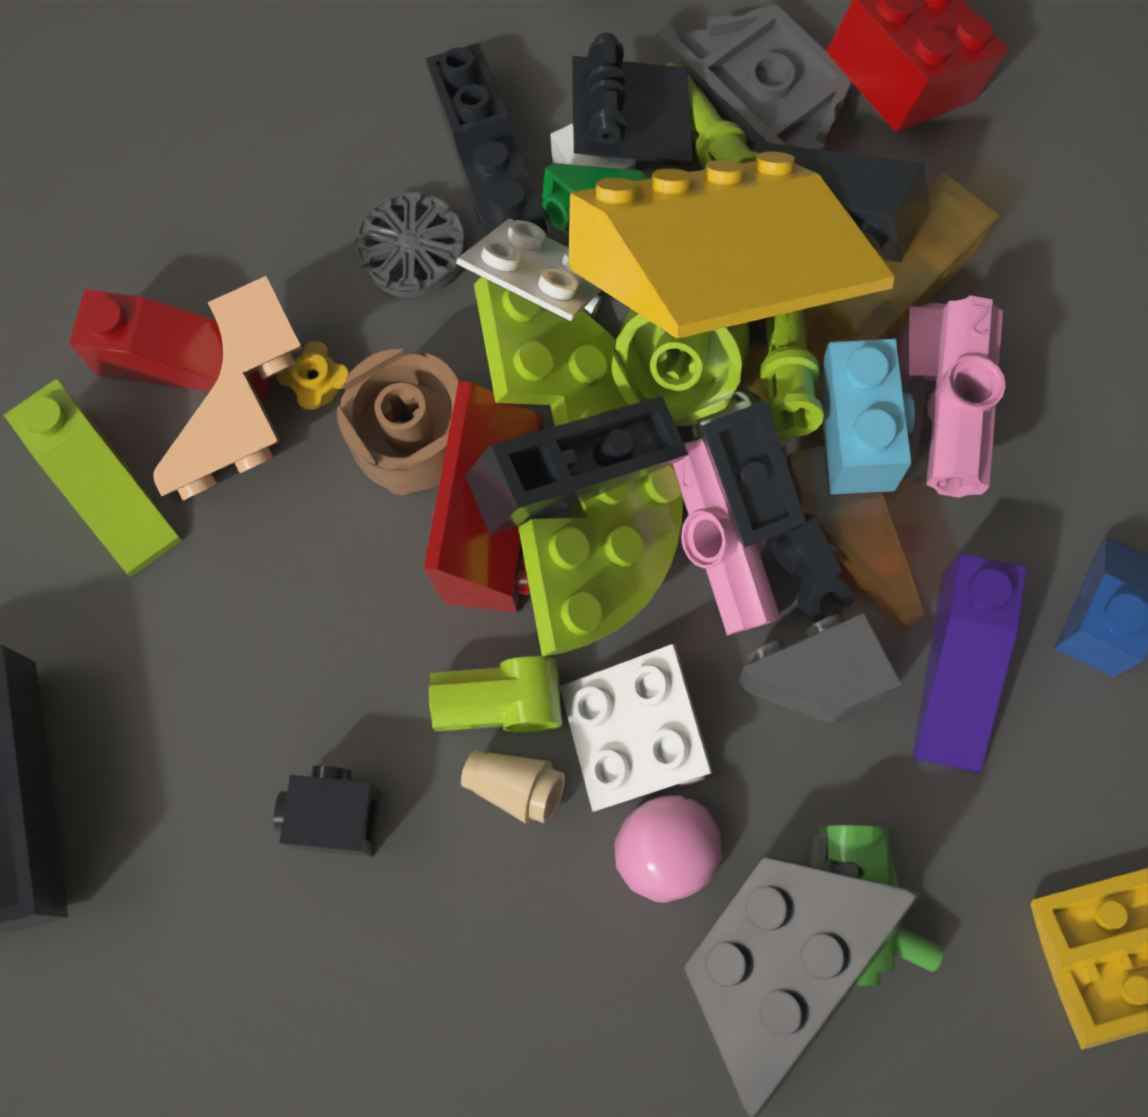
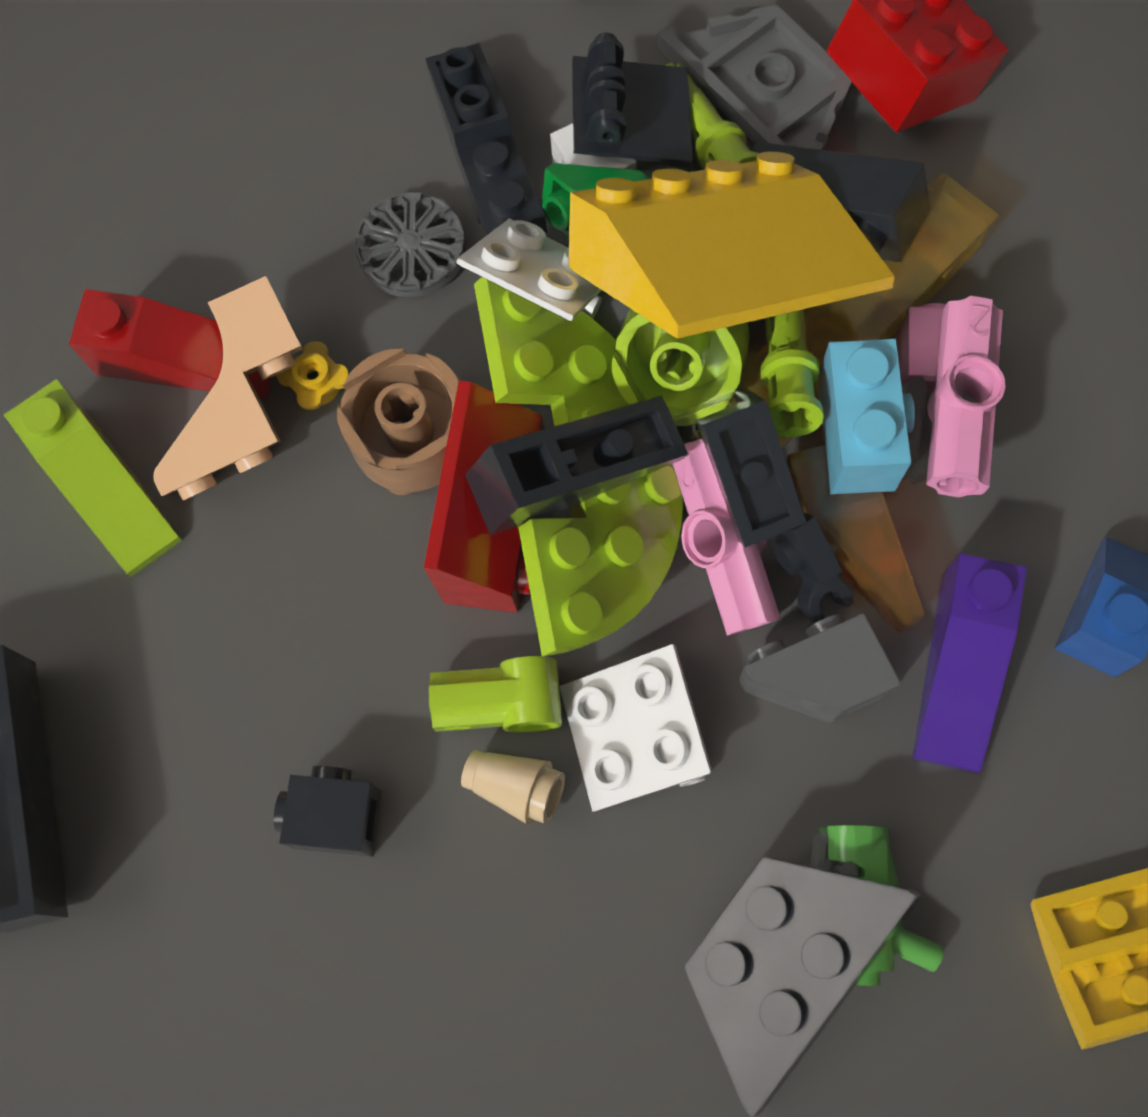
(668, 848): bright pink hair -> none

